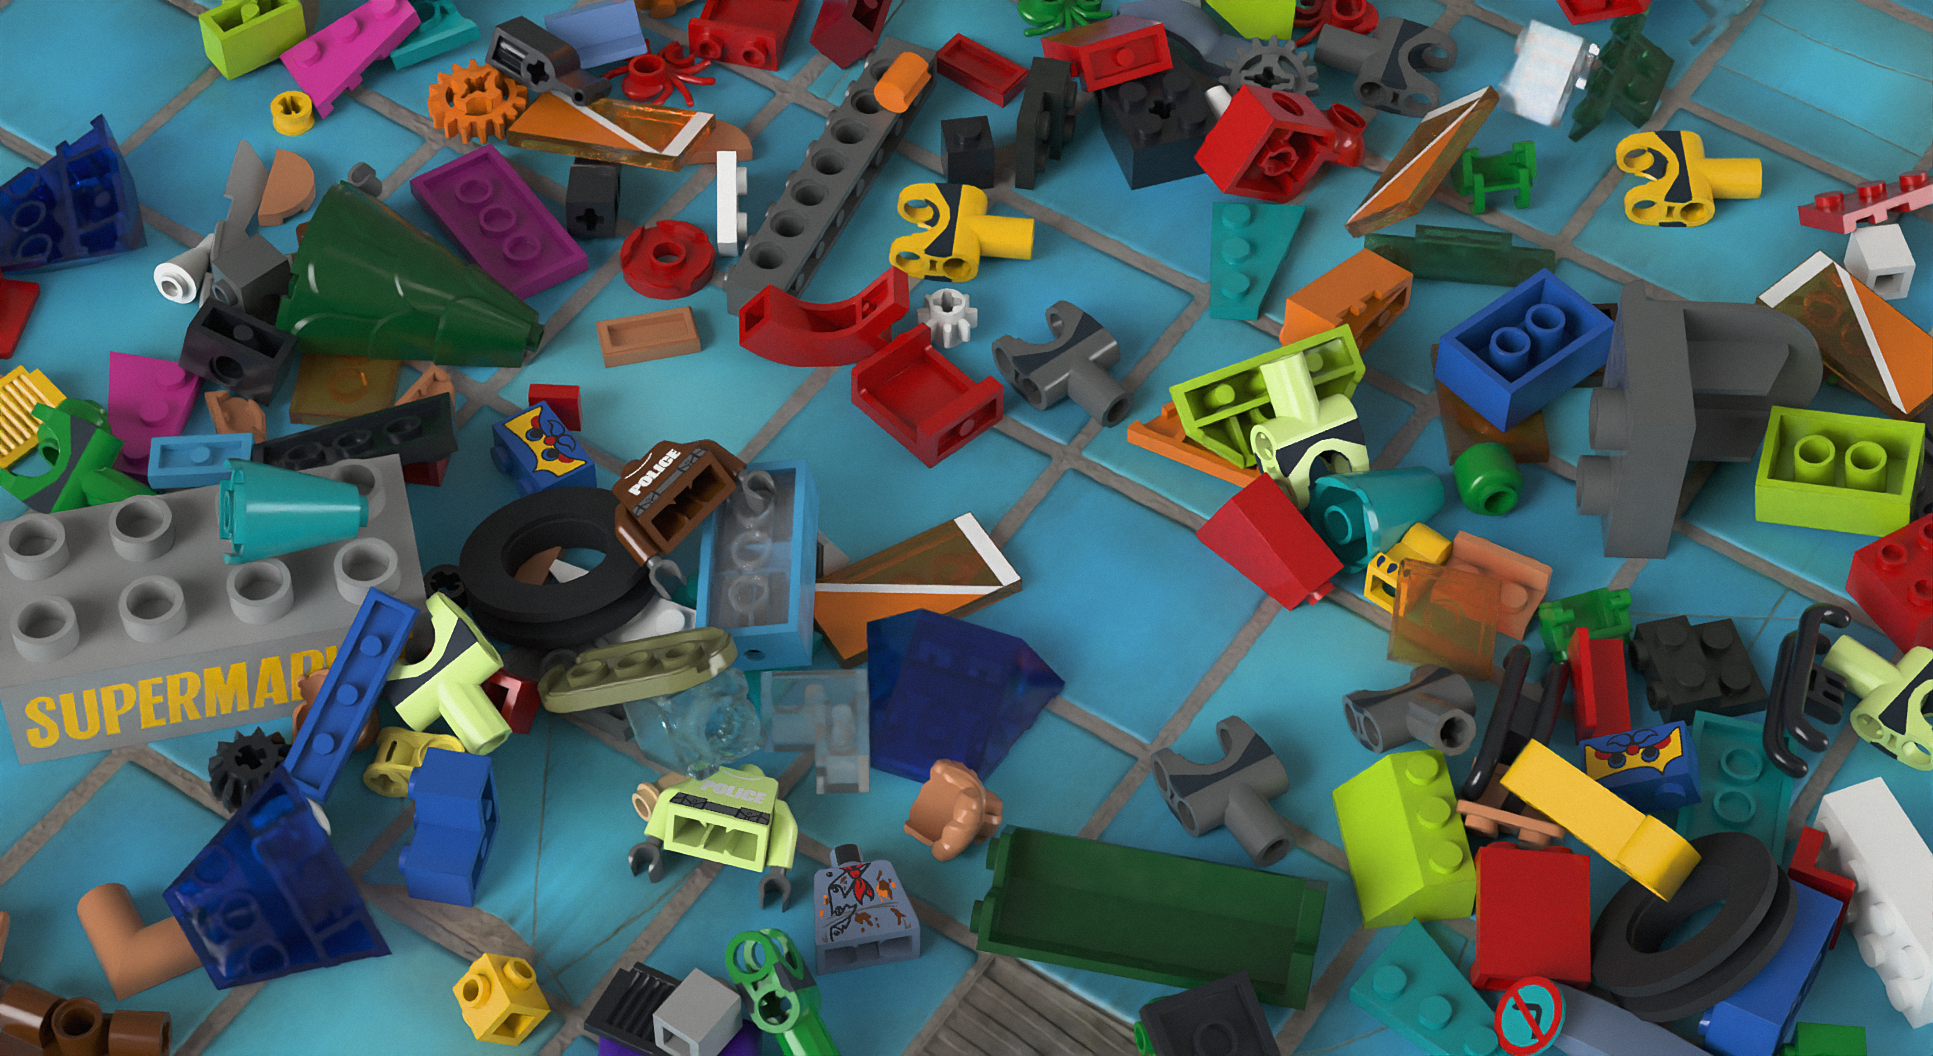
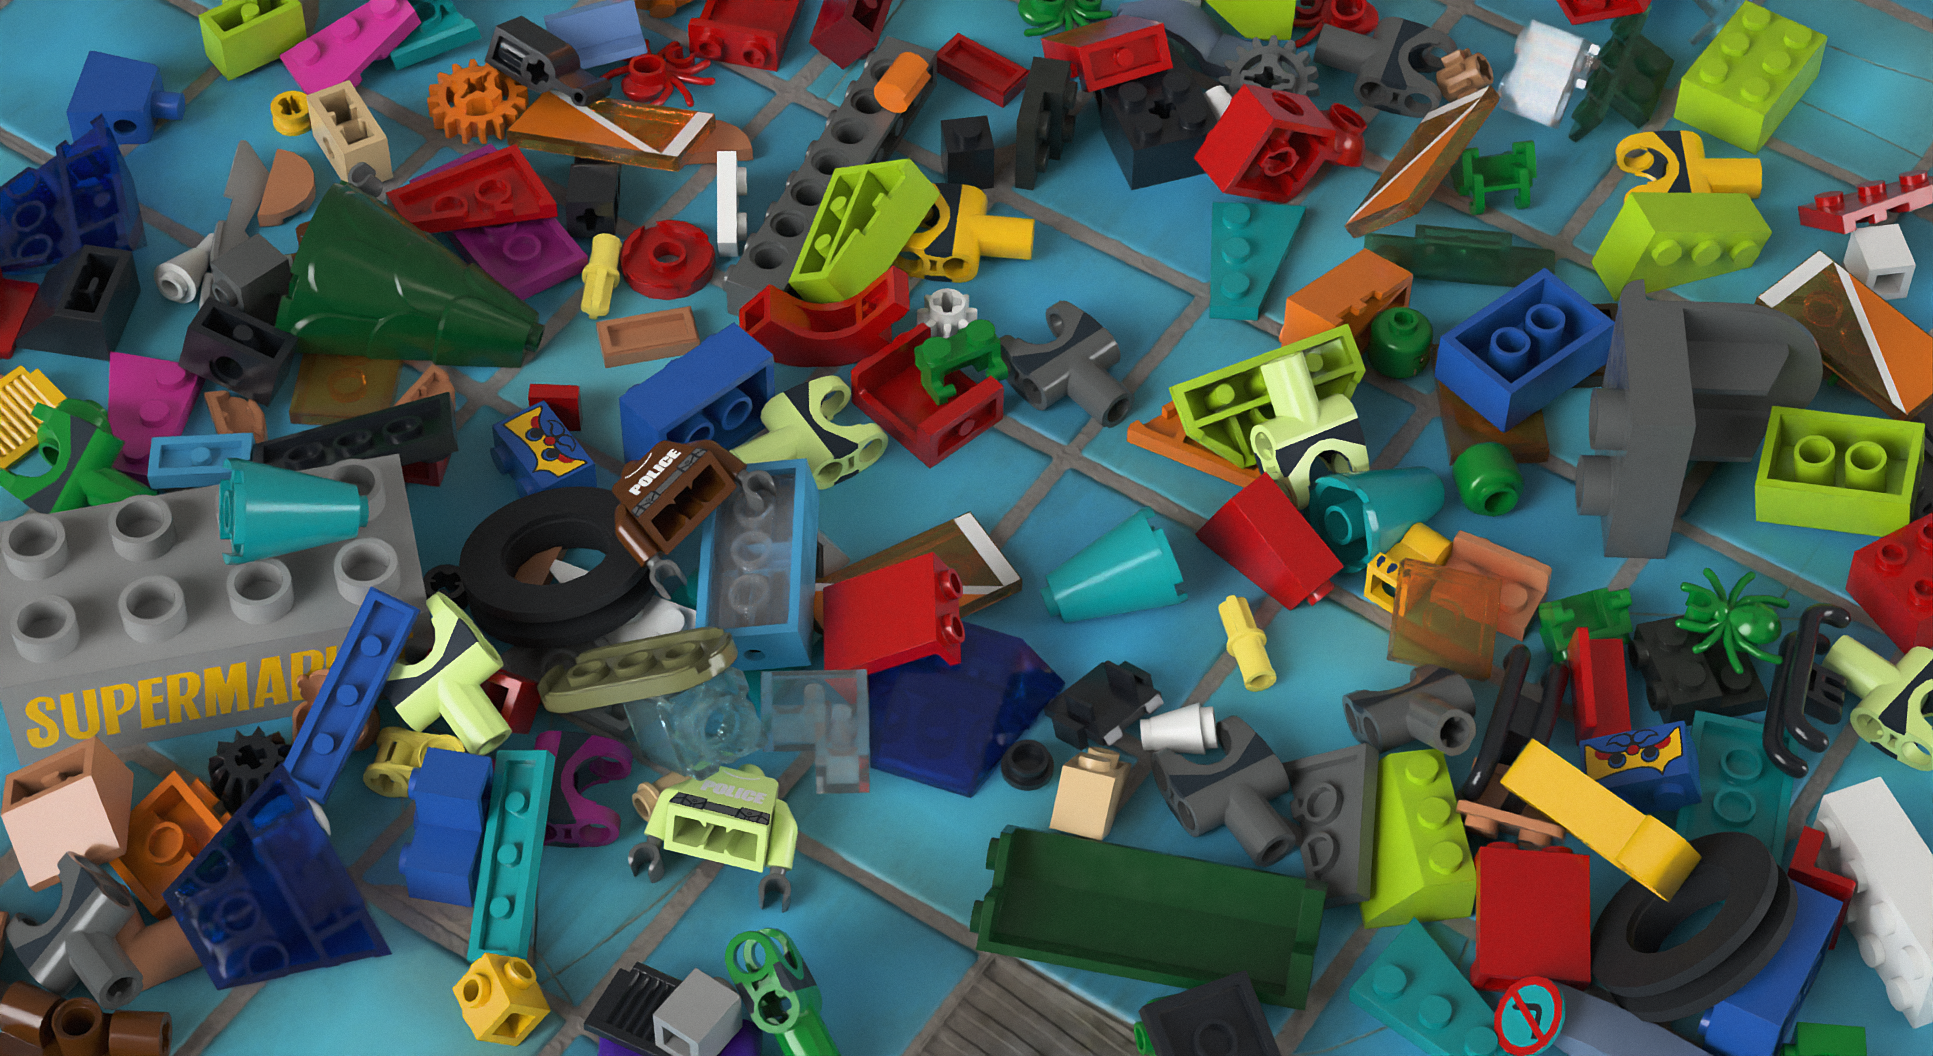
(68, 804): none -> slope
(81, 937): none -> dark grey connector
(83, 304): none -> black slope
(126, 94): none -> blue torso
(166, 836): none -> orange plate
(348, 131): none -> tan brick
(476, 194): none -> red wing
(511, 854): none -> teal plate
(576, 769): none -> magenta connector
(601, 275): none -> light yellow axle
(700, 396): none -> blue brick
(802, 429): none -> yellowish green connector
(861, 228): none -> lime wedge
(861, 914): sand blue torso -> none
(893, 616): none -> red panel
(953, 811): nougat hair -> none
(971, 345): none -> green piece
(1027, 765): none -> black plate
(1090, 793): none -> tan slope
(1103, 704): none -> black piece
(1116, 574): none -> teal cone
(1181, 730): none -> white cone
(1246, 644): none -> light yellow axle
(1337, 819): none -> dark grey wing
(1400, 342): none -> green head
(1463, 74): none -> medium nougat gear
(1679, 239): none -> lime wedge
(1740, 623): none -> green animal
(1750, 77): none -> lime brick

